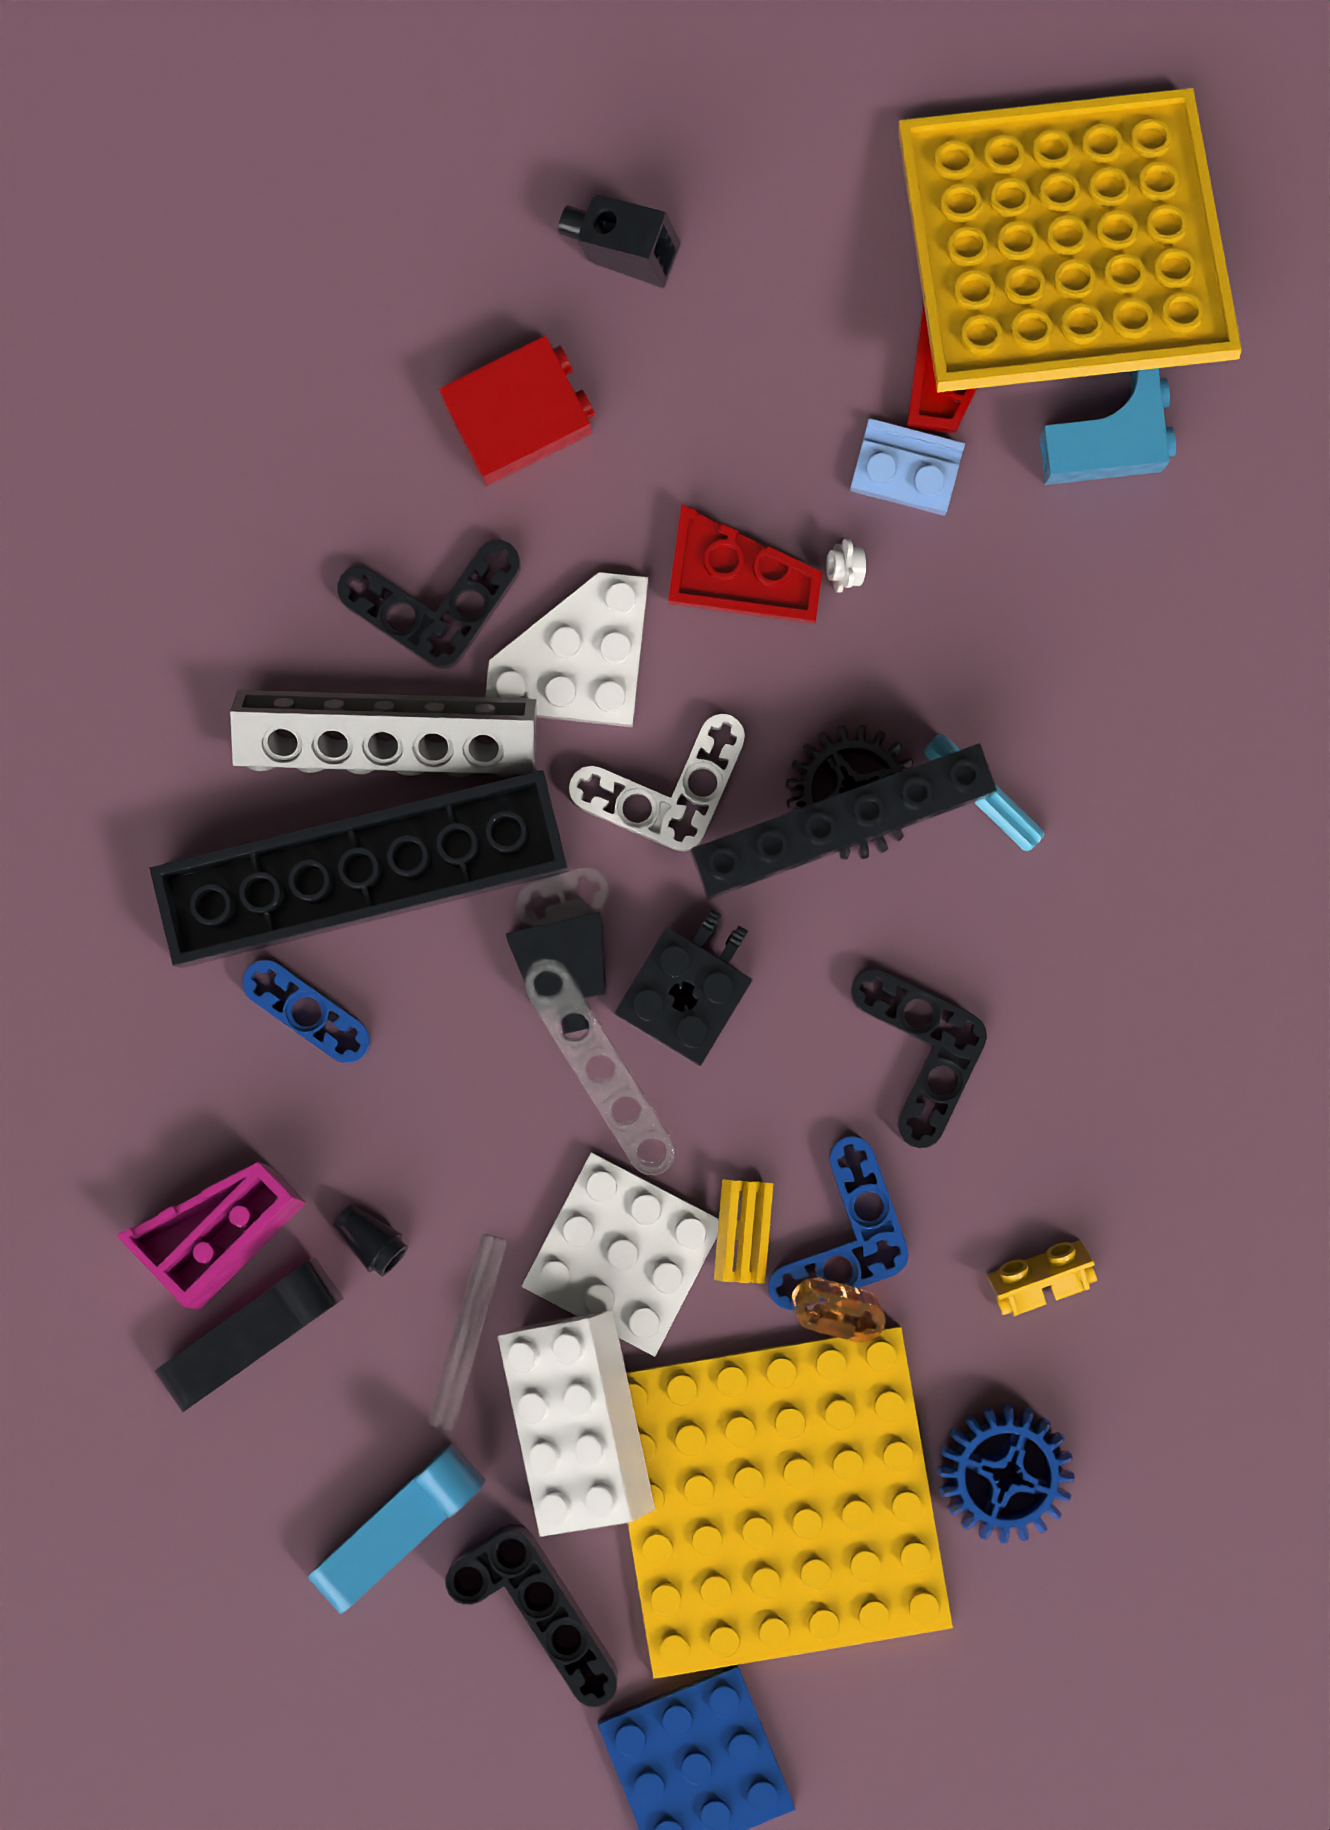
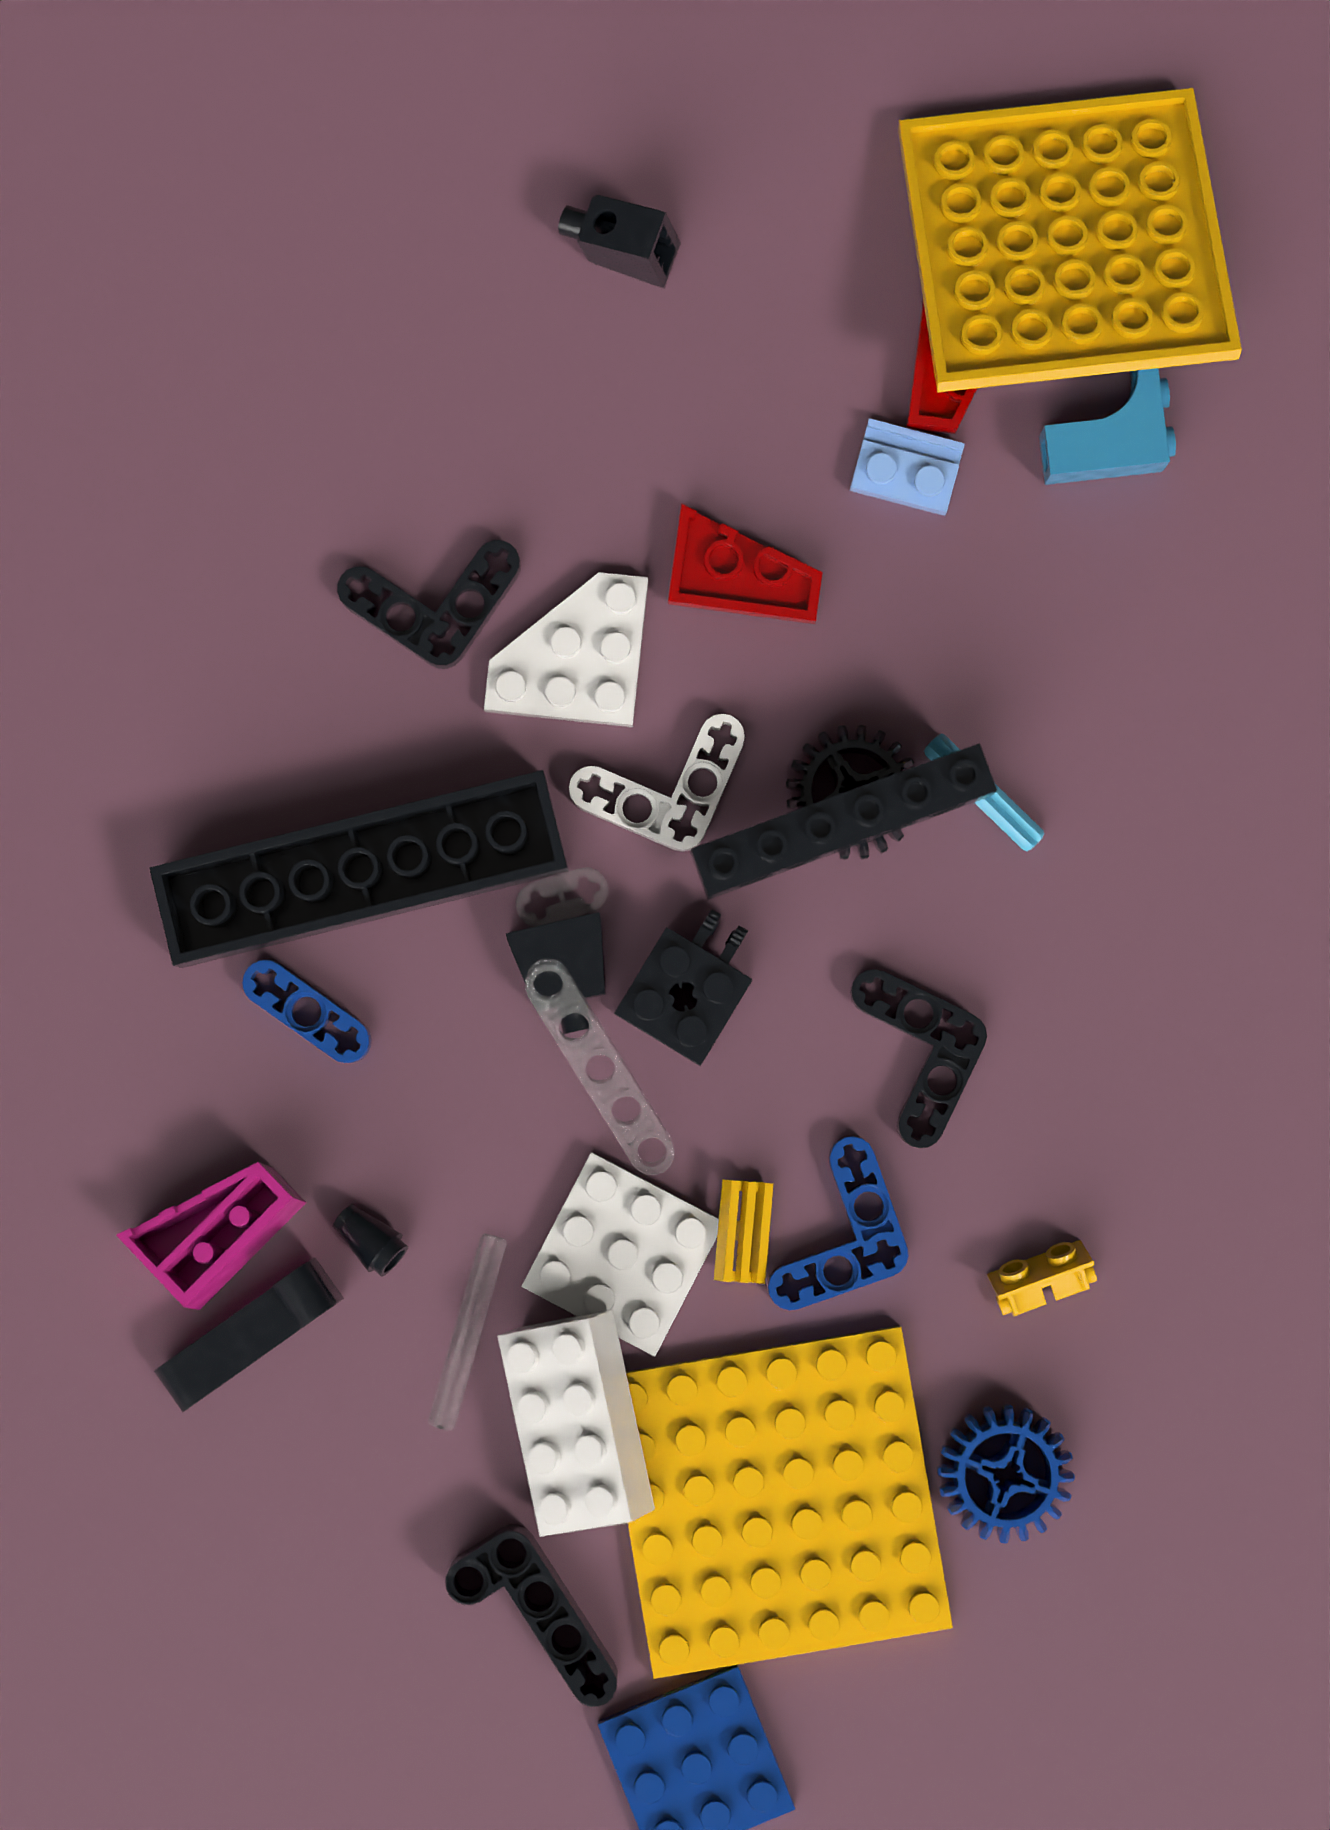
(397, 1528): dark azure beam -> none
(406, 717): light grey brick -> none
(518, 409): red brick -> none
(836, 1315): clear orange beam -> none
(846, 565): white plate -> none

